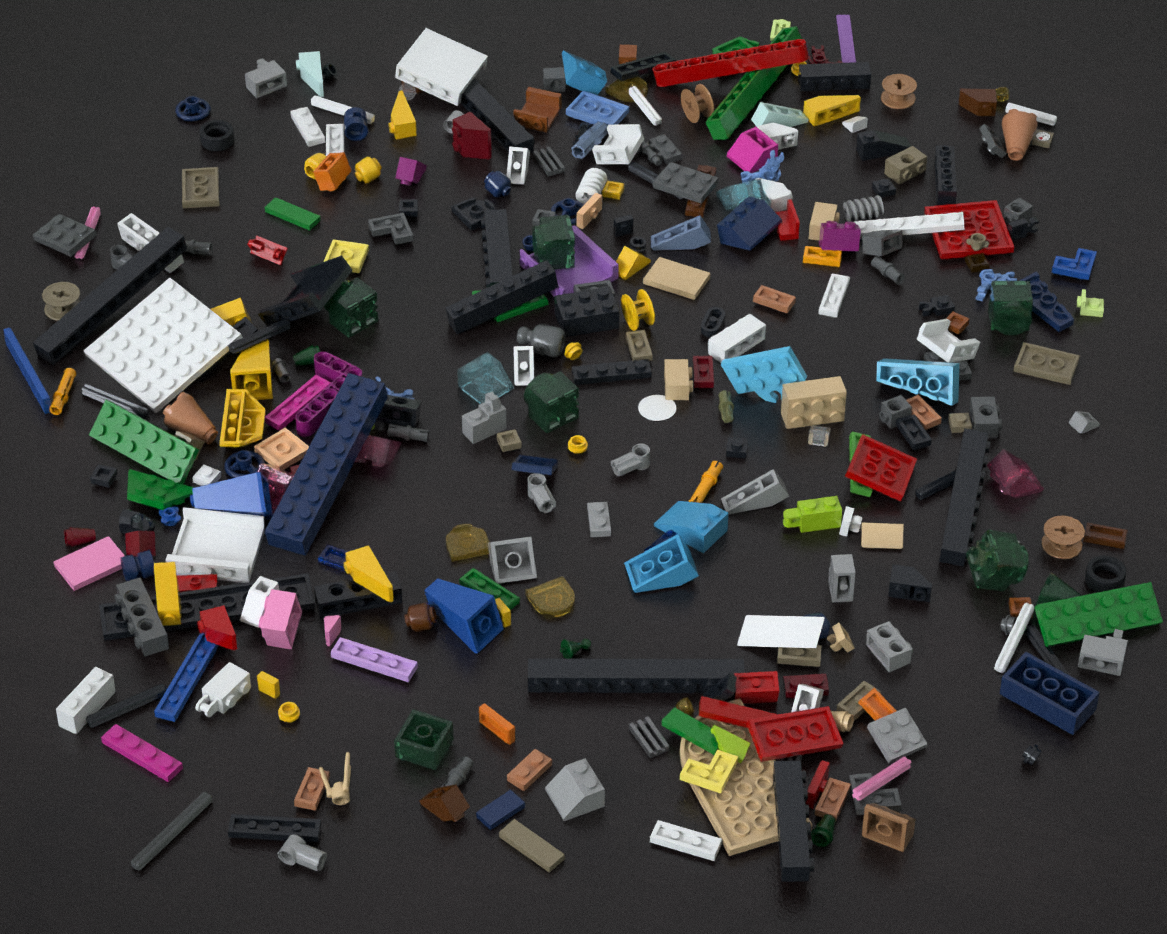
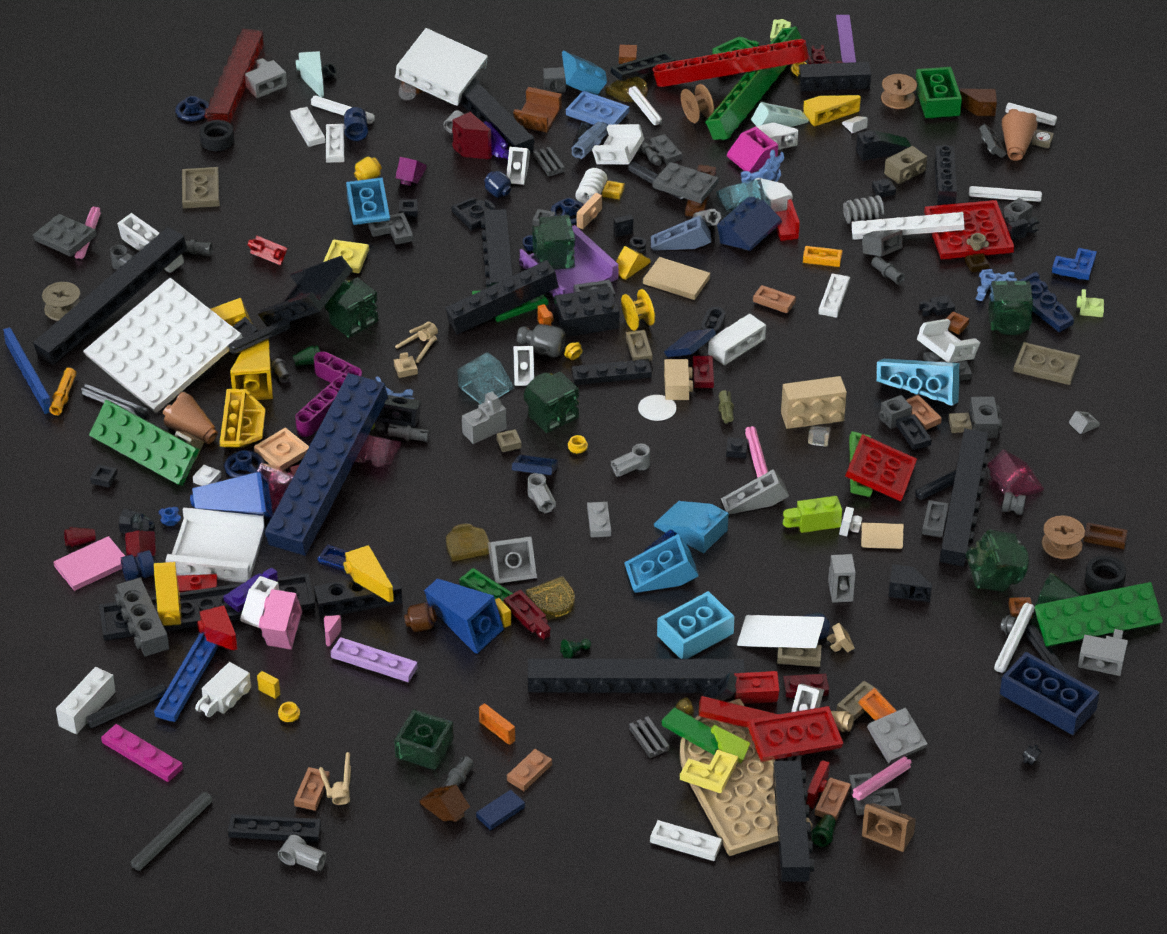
(155, 491): green wing -> none
(232, 82): none -> clear red brick
(238, 596): none -> dark purple hinge
(287, 410): dark pink plate -> none
(292, 214): green tile -> none
(312, 163): yellow head -> none
(332, 171): orange brick -> none
(367, 201): none -> dark azure slope
(402, 120): yellow slope -> none
(405, 365): none -> tan tile
(425, 332): none -> tan plant
(498, 144): none -> dark purple hinge
(528, 613): none -> dark red hinge
(532, 845): dark tan tile -> none
(544, 315): none -> orange plate
(576, 790): light grey slope -> none
(690, 342): none -> dark blue tile
(695, 625): none -> medium azure brick
(708, 480): light orange pin -> none
(710, 216): none -> light grey piece
(756, 451): none -> bright pink axle
(764, 372): medium azure plate -> none
(821, 214): tan brick -> none
(839, 236): magenta brick -> none
(889, 646): light grey brick -> none
(935, 518): none -> dark grey plate
(938, 92): none -> green brick
(1002, 90): clear yellow hinge -> none
(1006, 194): none -> white axle
(1014, 503): none -> dark grey wheel

